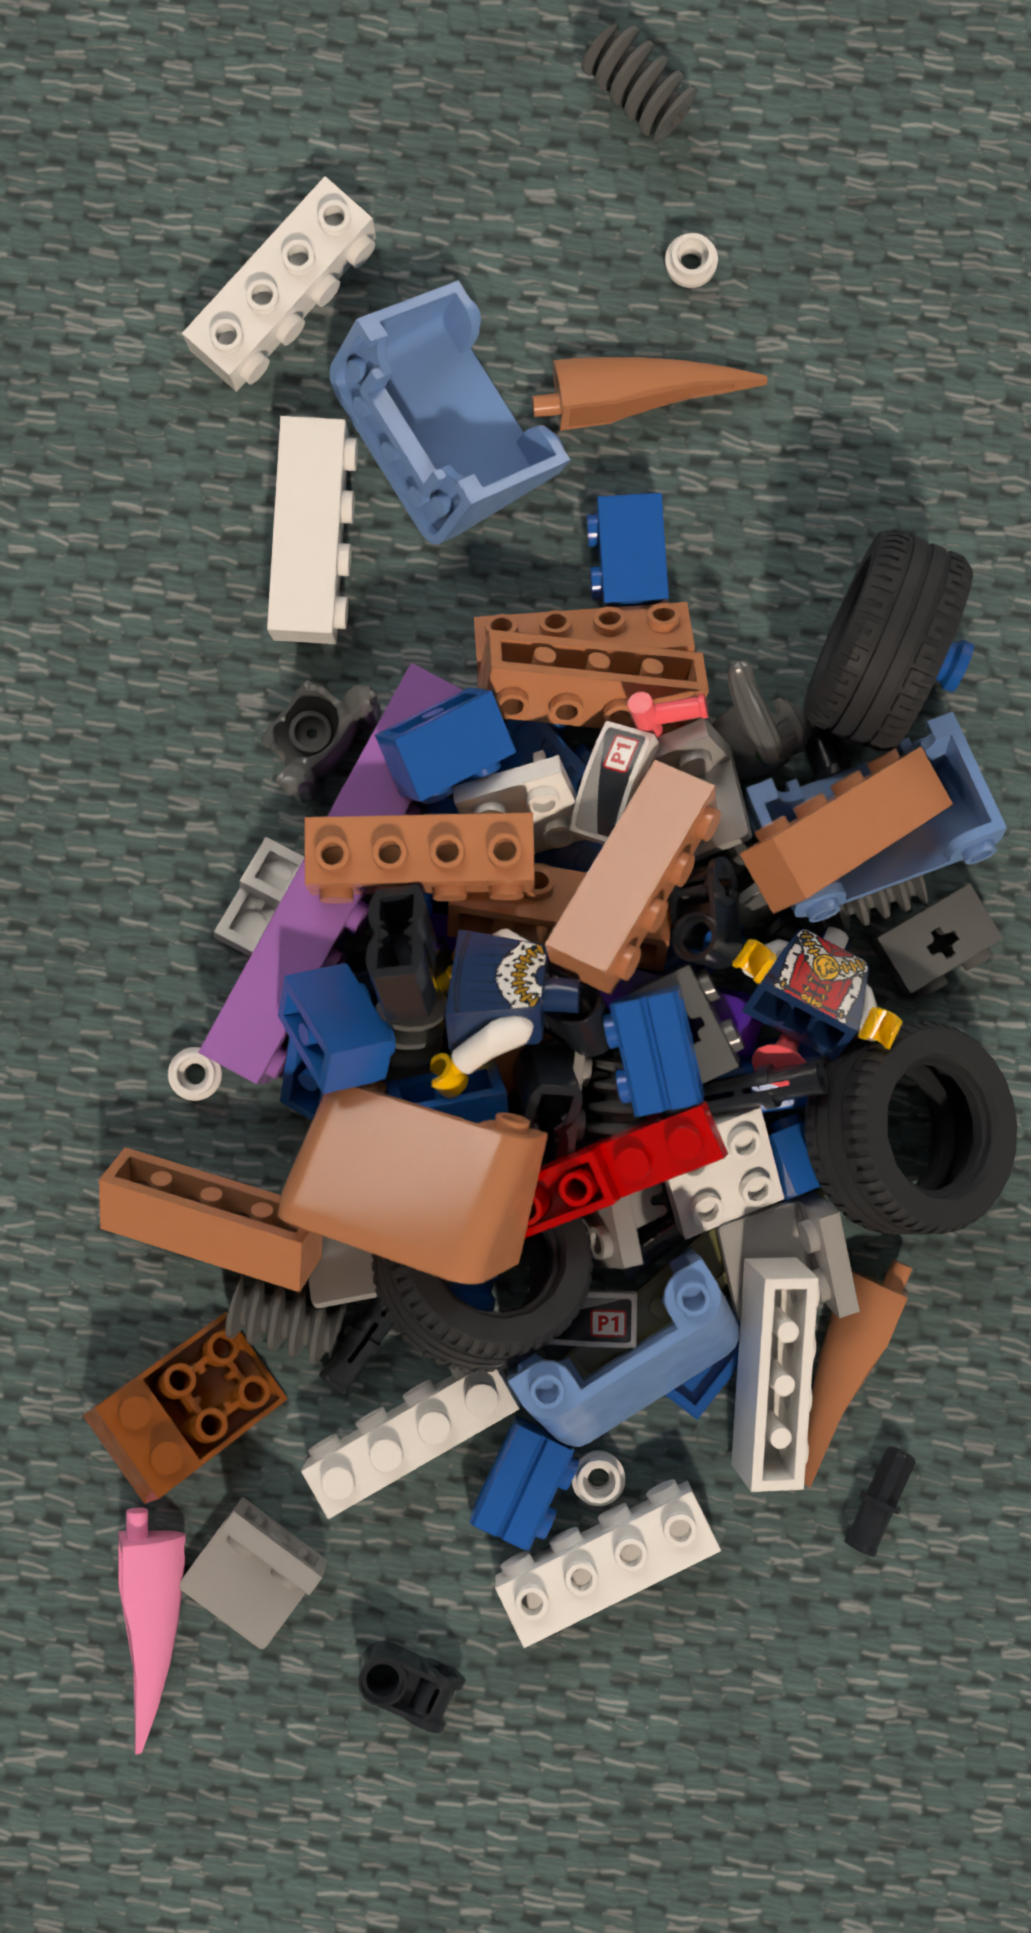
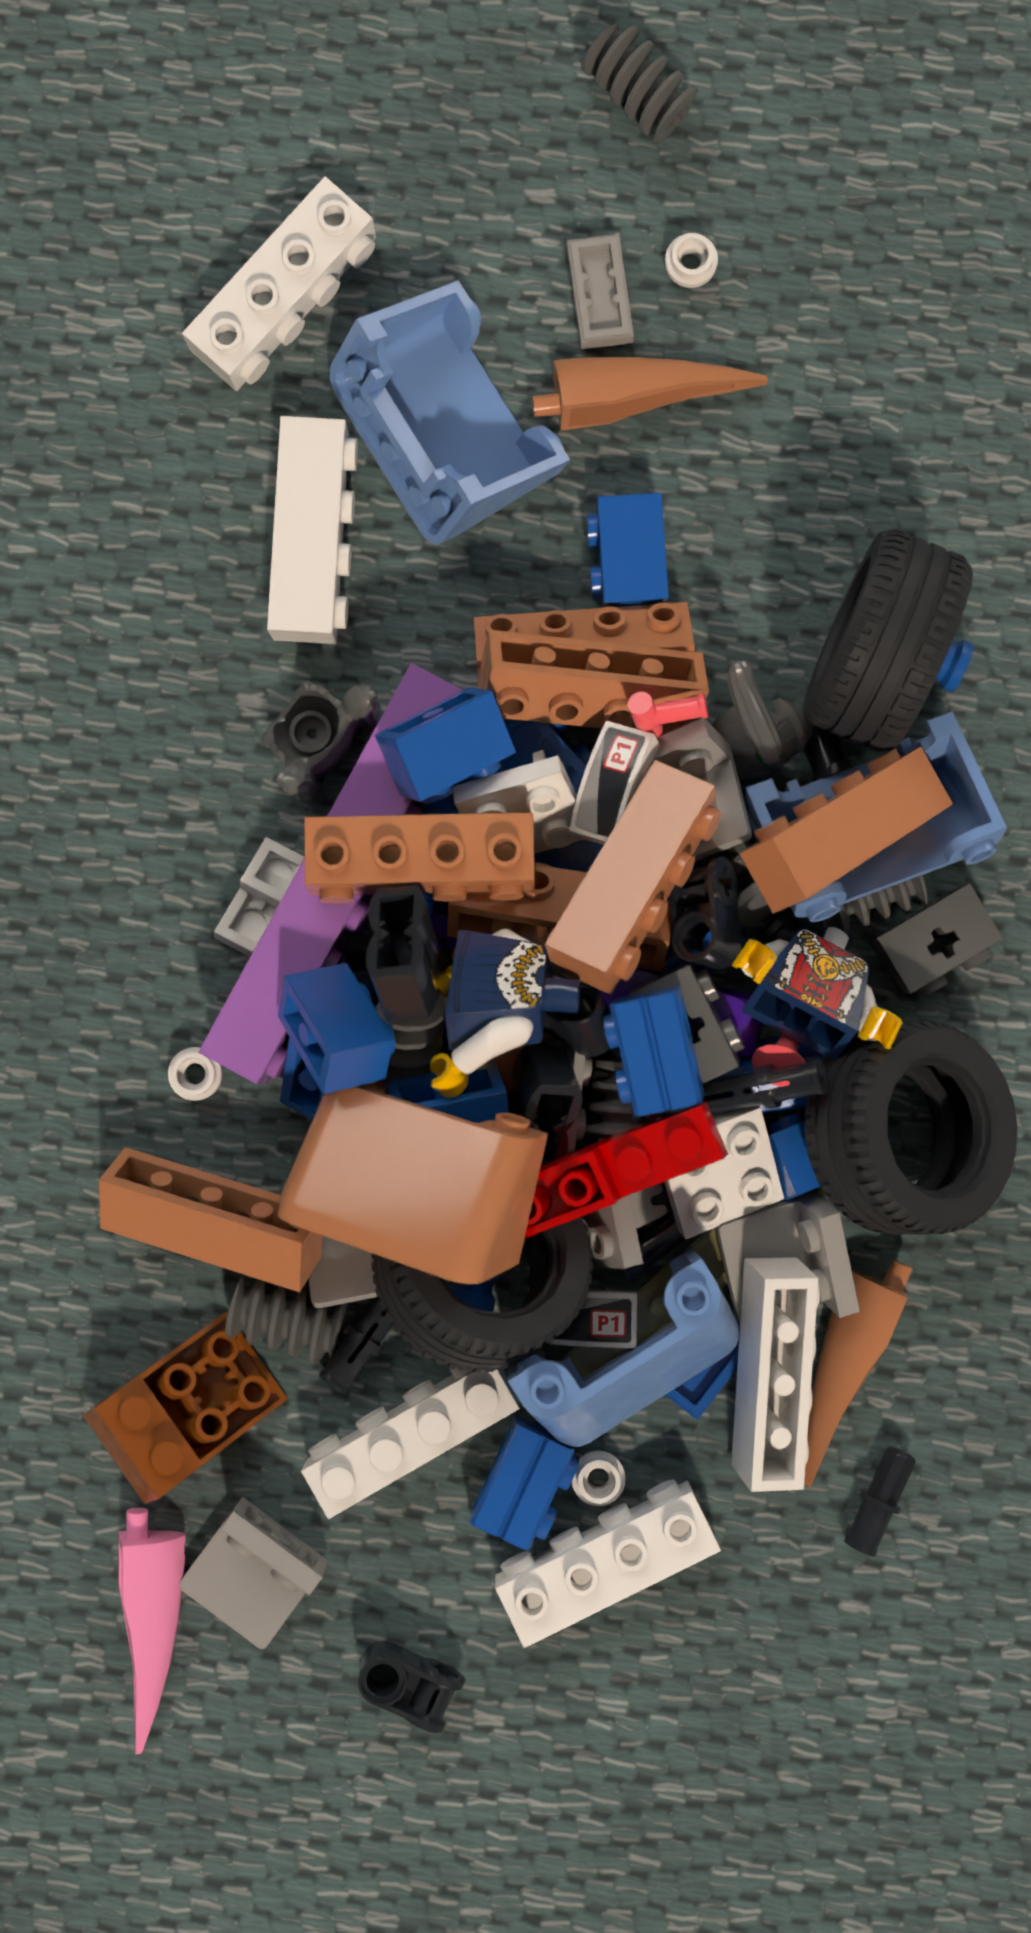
(600, 291): none -> light grey plate

